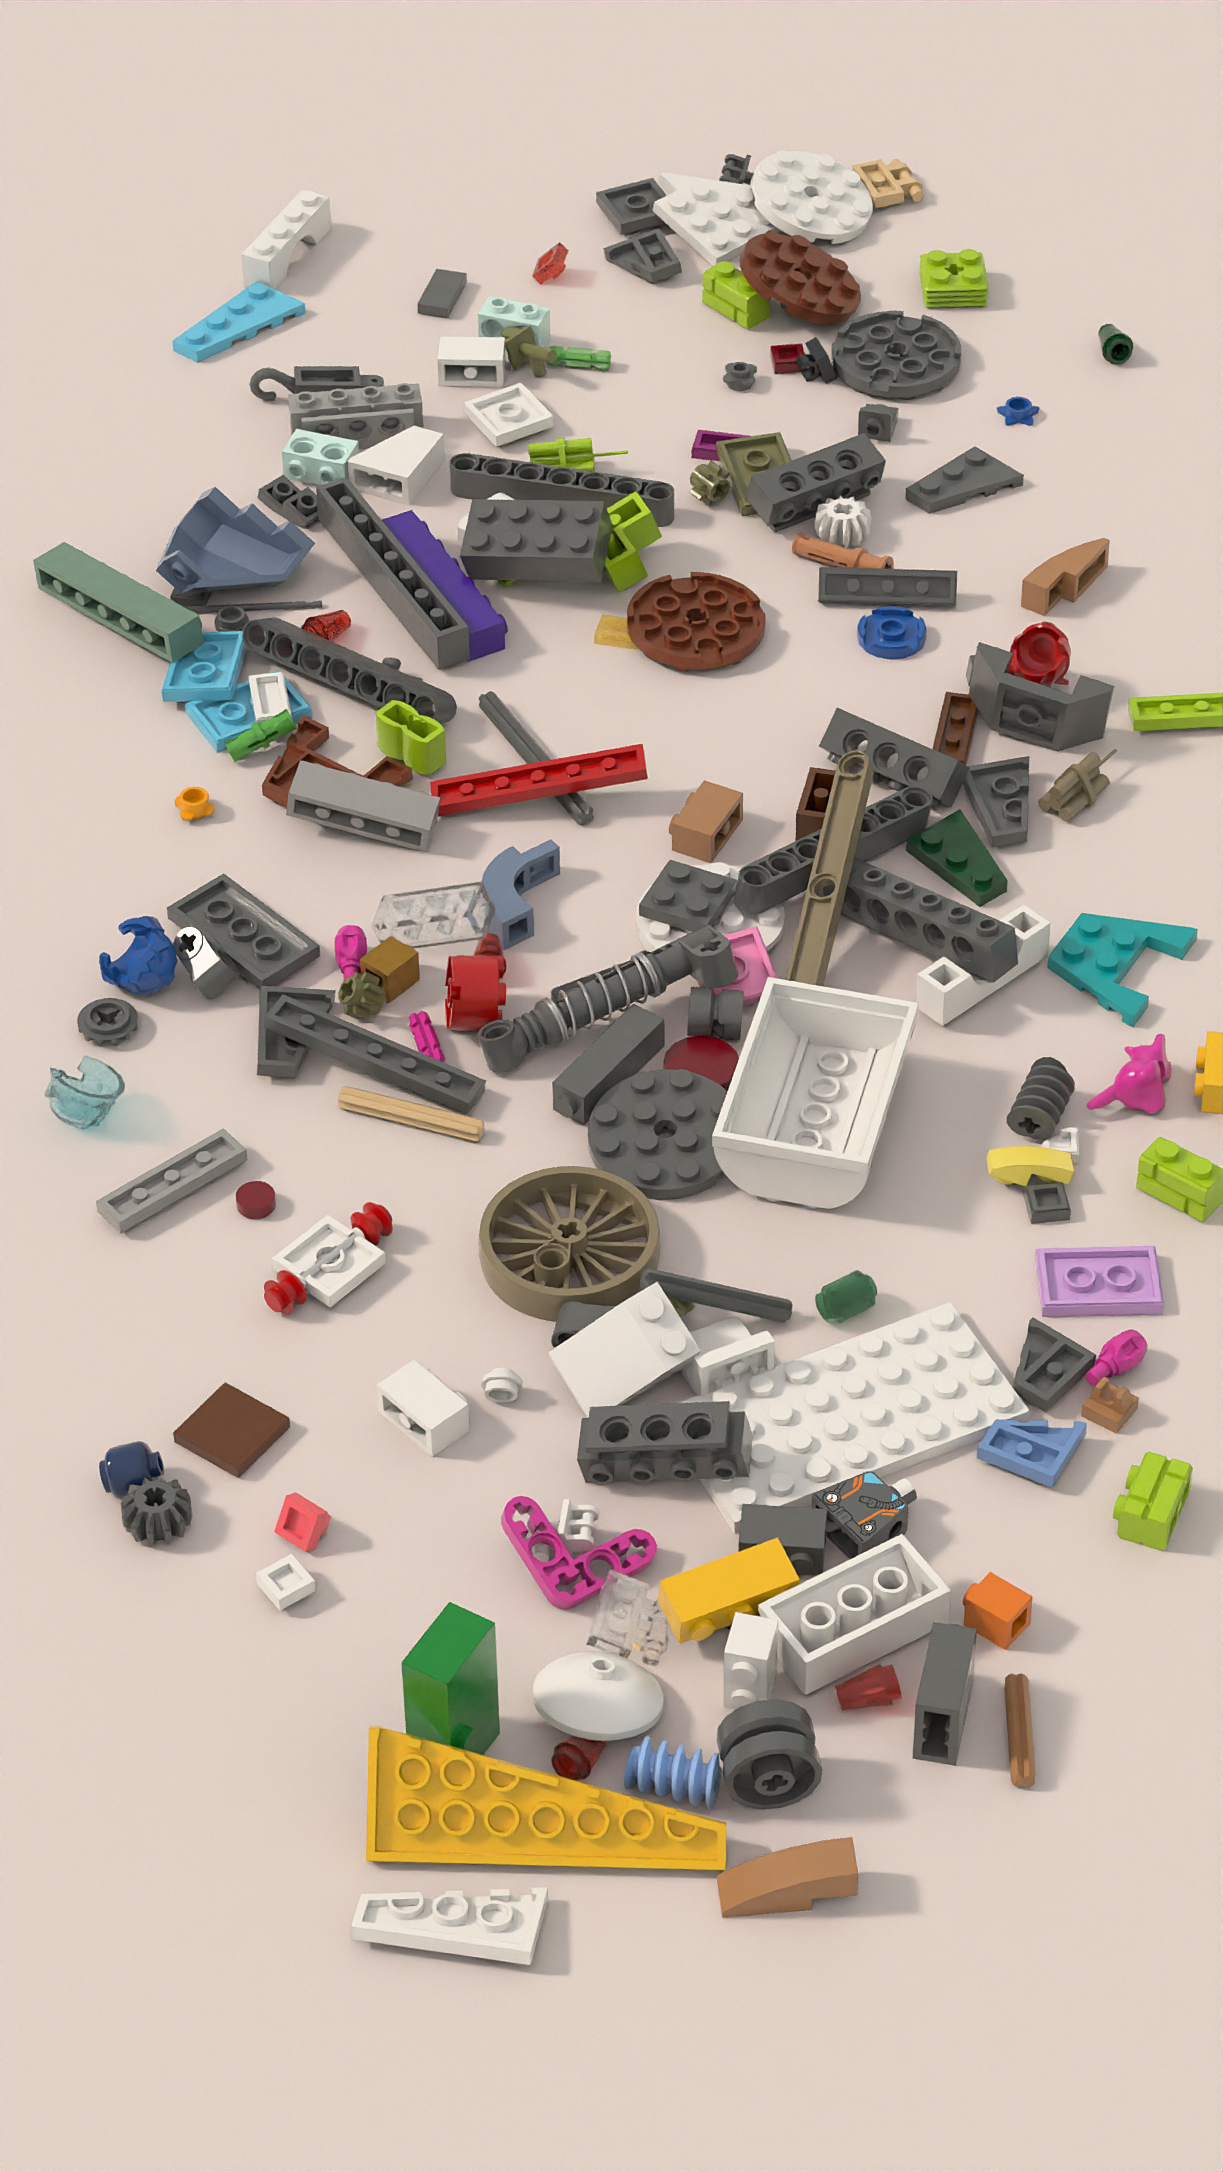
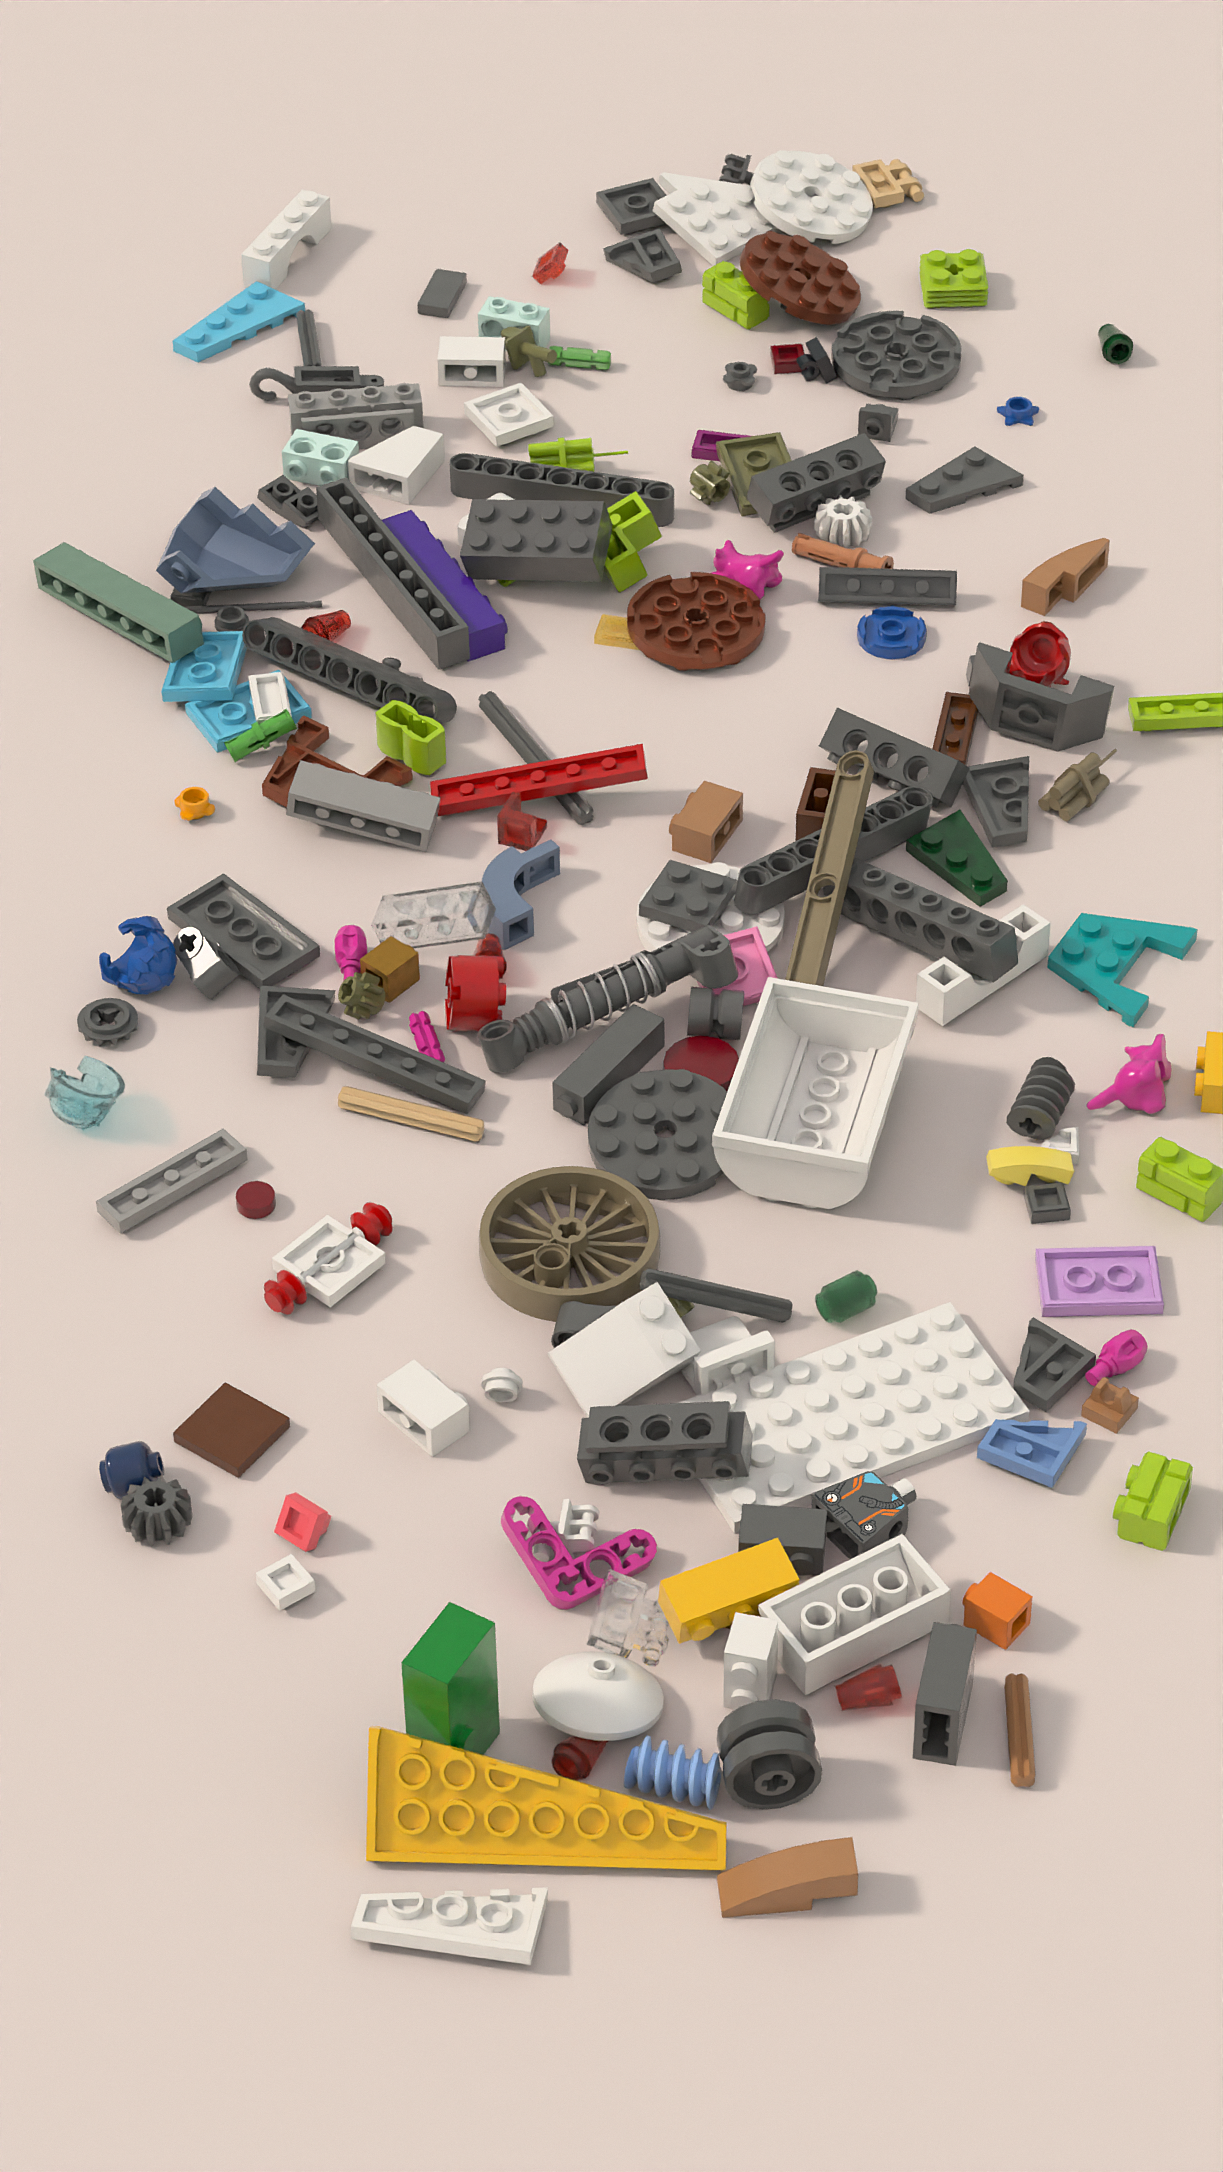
(308, 338): none -> dark grey axle
(518, 828): none -> clear red panel
(750, 570): none -> dark pink animal

